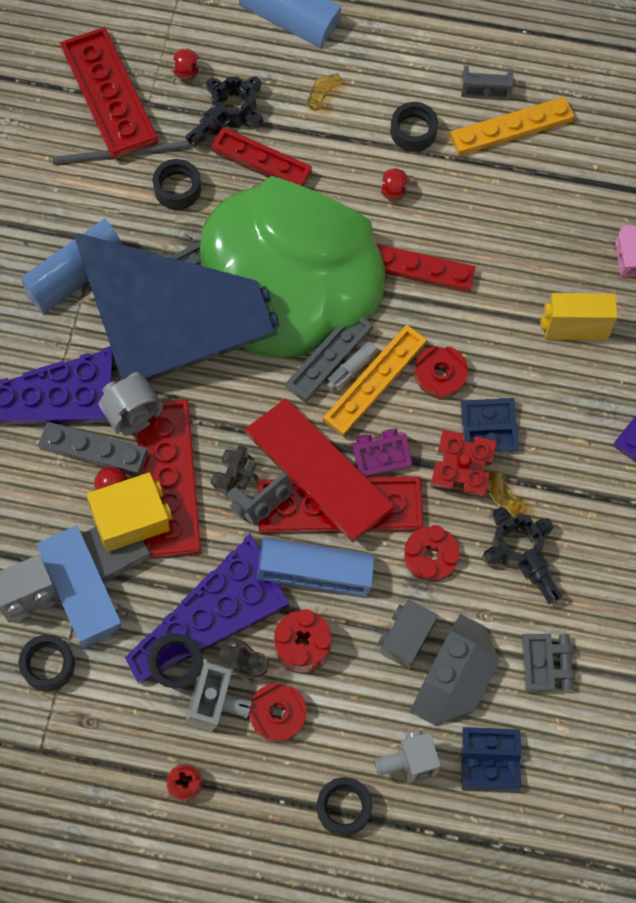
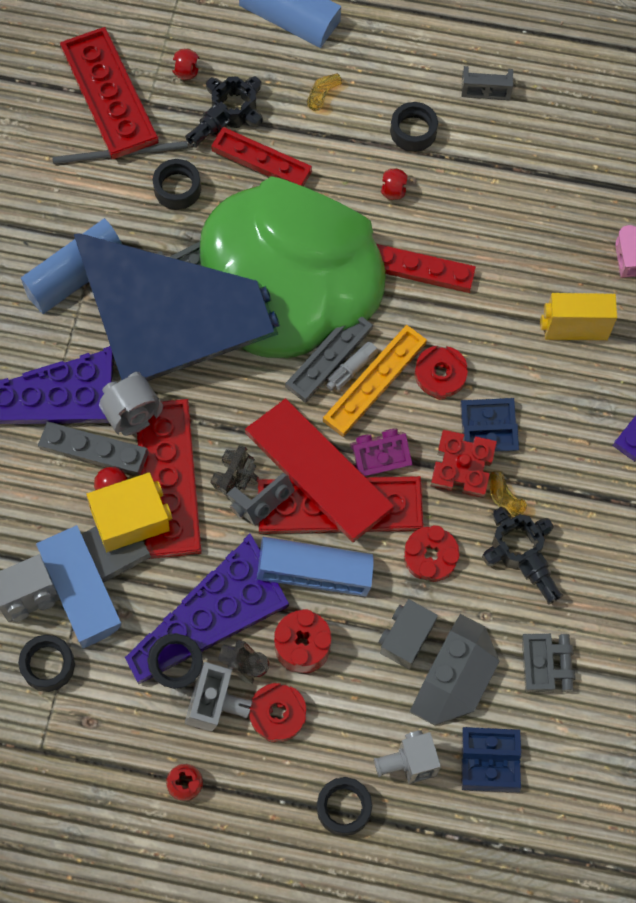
(511, 126): light orange plate -> none

